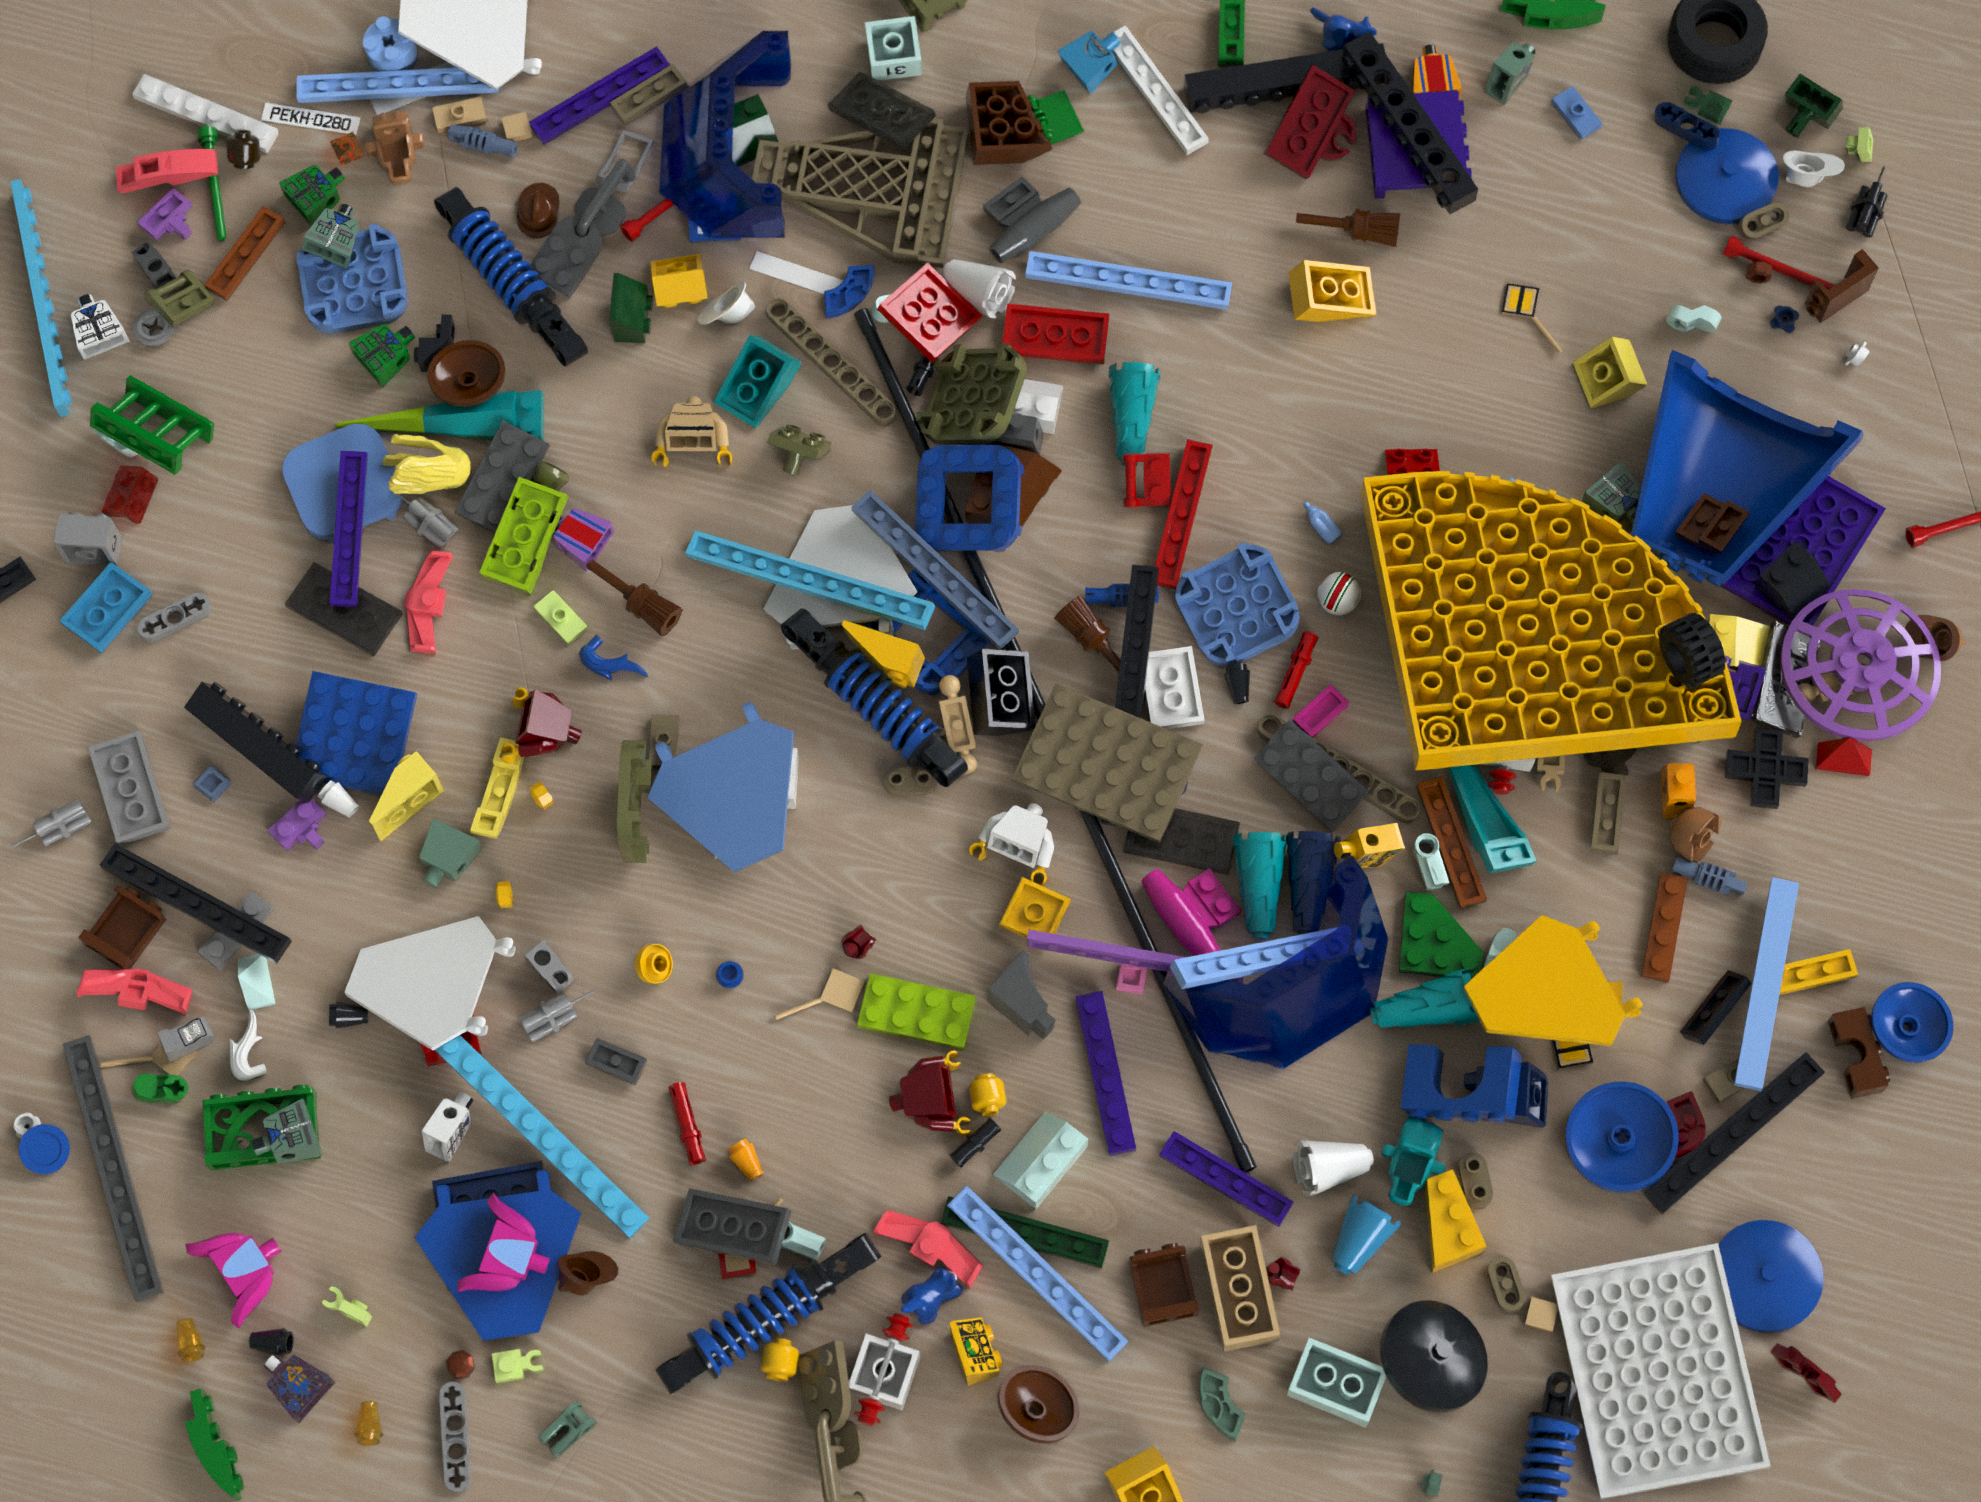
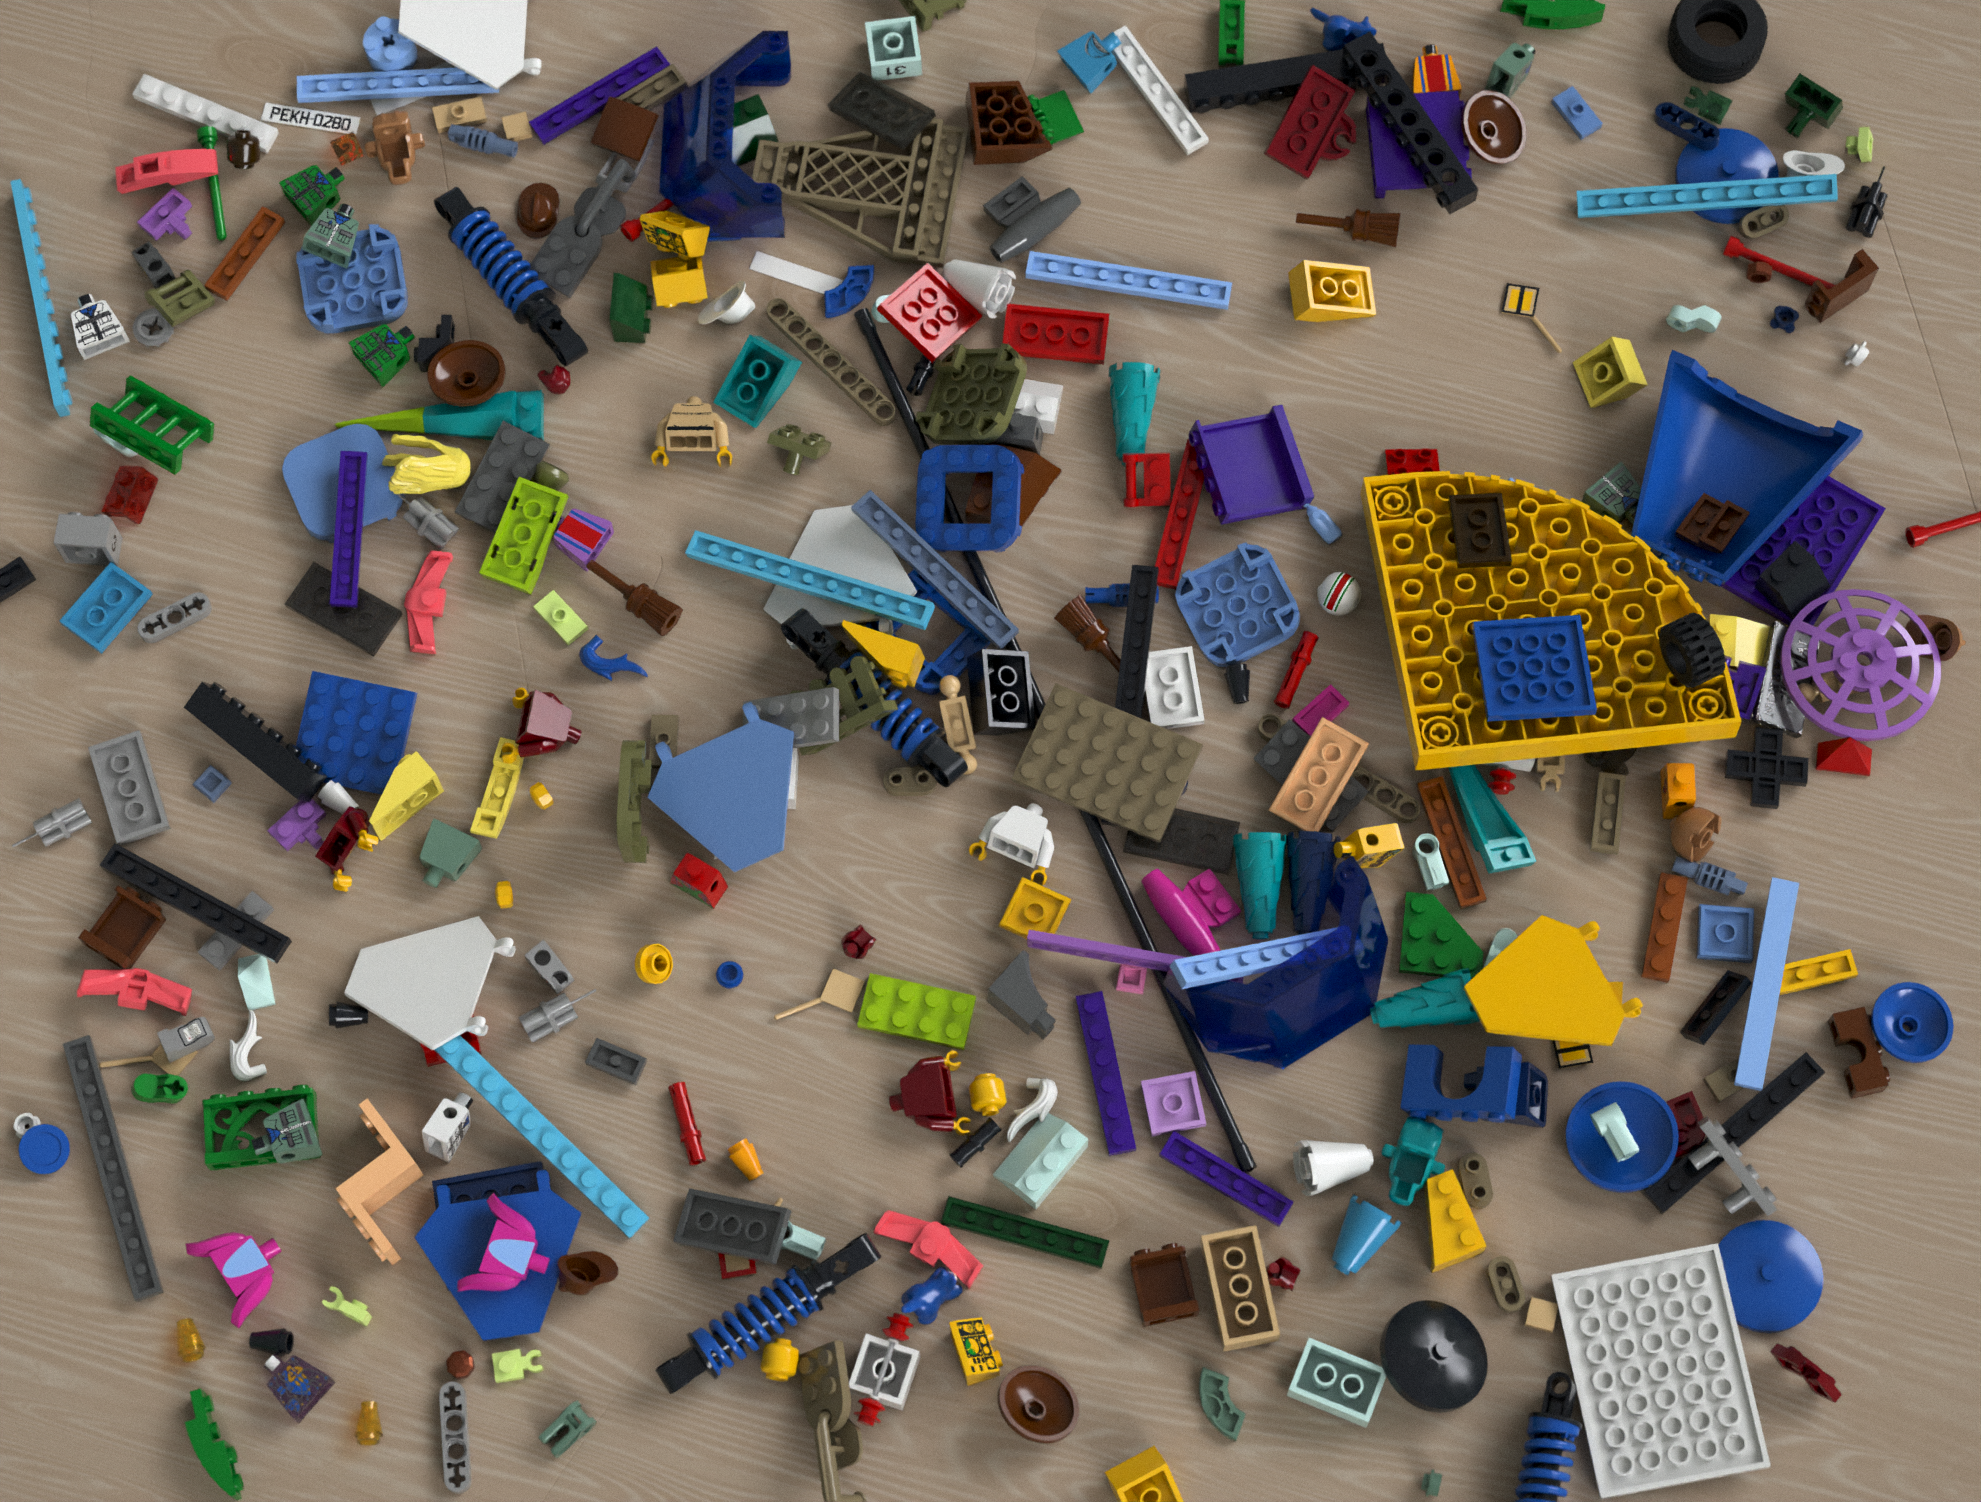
(345, 835): none -> dark red torso
(378, 1183): none -> light nougat bracket
(557, 381): none -> dark red arm
(624, 128): none -> reddish brown slope
(675, 233): none -> yellow slope
(697, 878): none -> red torso
(808, 714): none -> light grey plate
(851, 705): none -> olive fence
(1038, 1108): none -> white piece
(1038, 1273): light blue tile -> none
(1173, 1103): none -> lavender plate
(1251, 466): none -> dark purple panel
(1319, 776): none -> light nougat tile
(1479, 530): none -> dark brown tile
(1493, 127): none -> reddish brown dish
(1534, 668): none -> blue plate
(1612, 1125): none -> light aqua piece
(1707, 196): none -> medium azure plate
(1725, 933): none -> medium blue tile
(1730, 1152): none -> light grey plate

